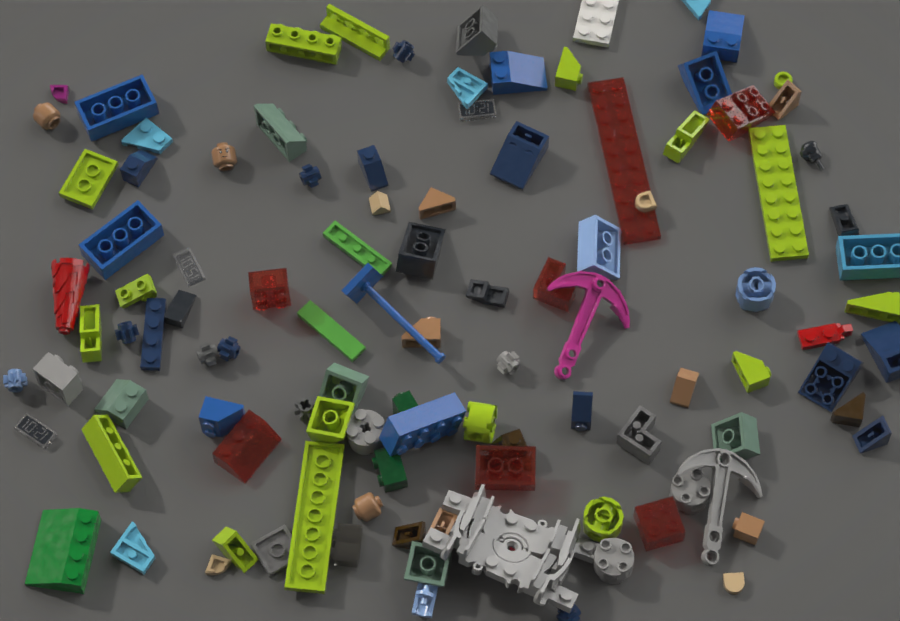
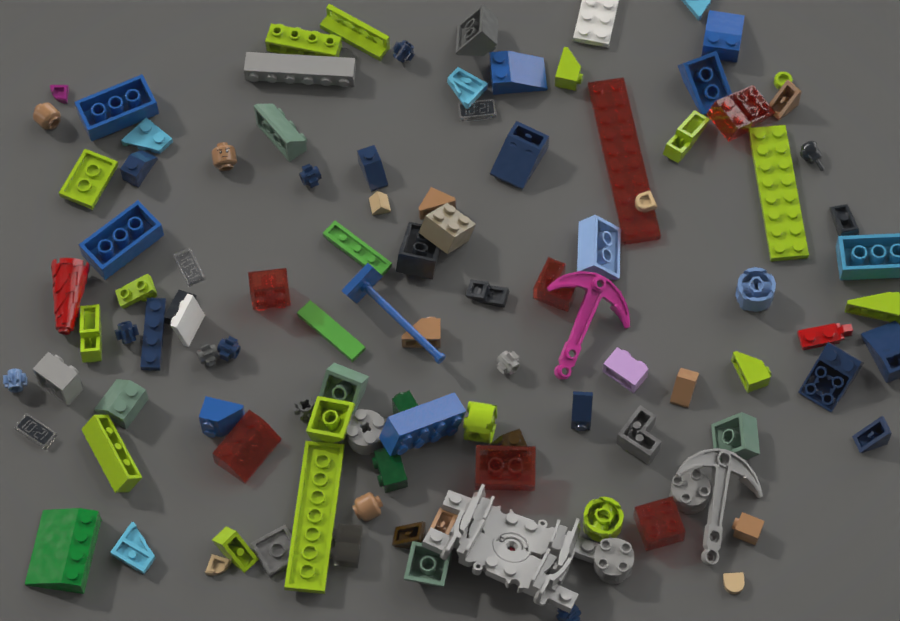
(187, 320): none -> white tile
(299, 69): none -> light grey brick
(424, 600): light blue hips -> none
(447, 228): none -> dark tan brick
(625, 369): none -> lavender brick
(851, 412): dark brown slope -> none

